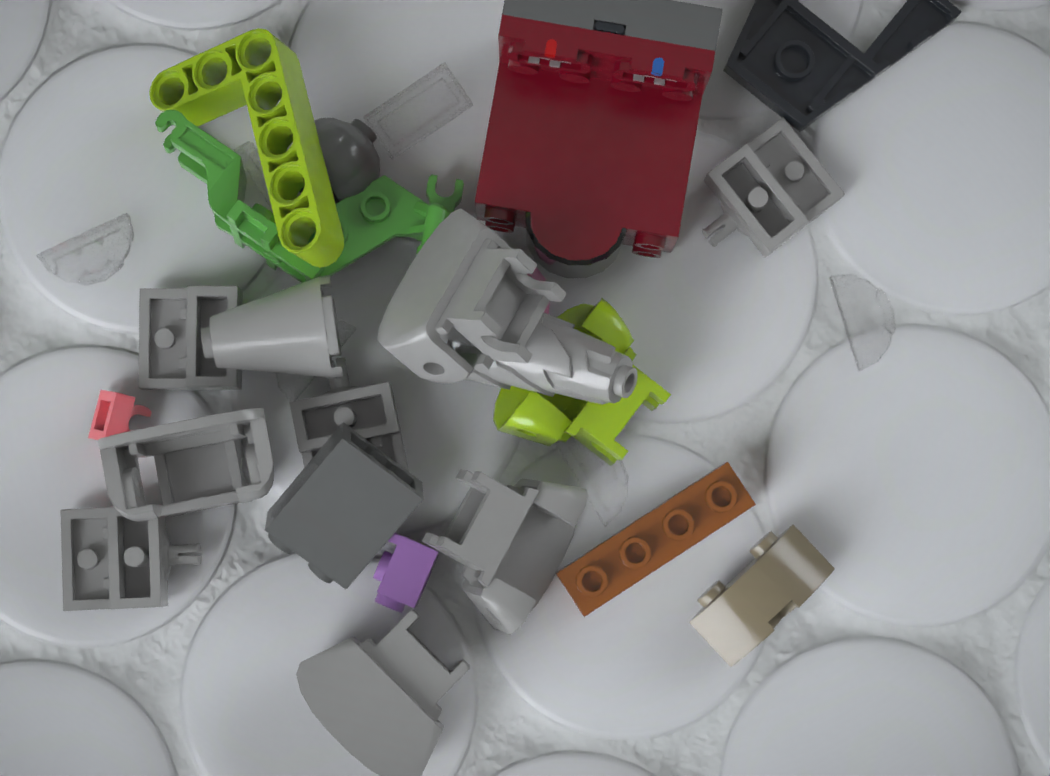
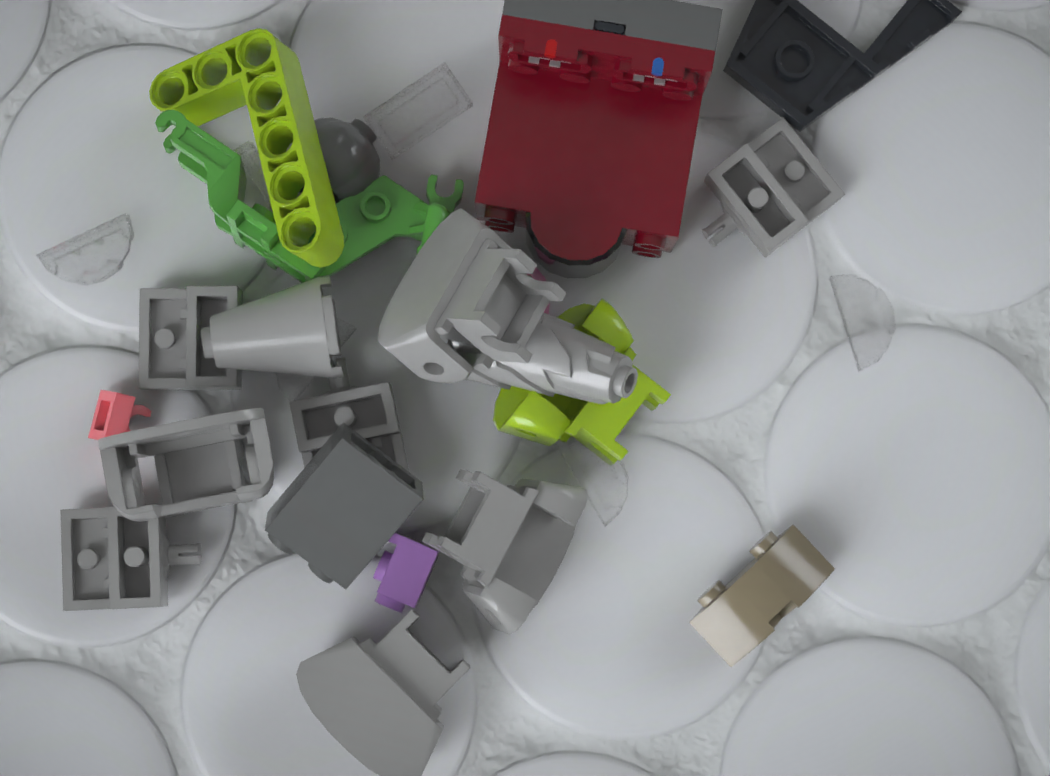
(655, 539): dark orange brick -> none

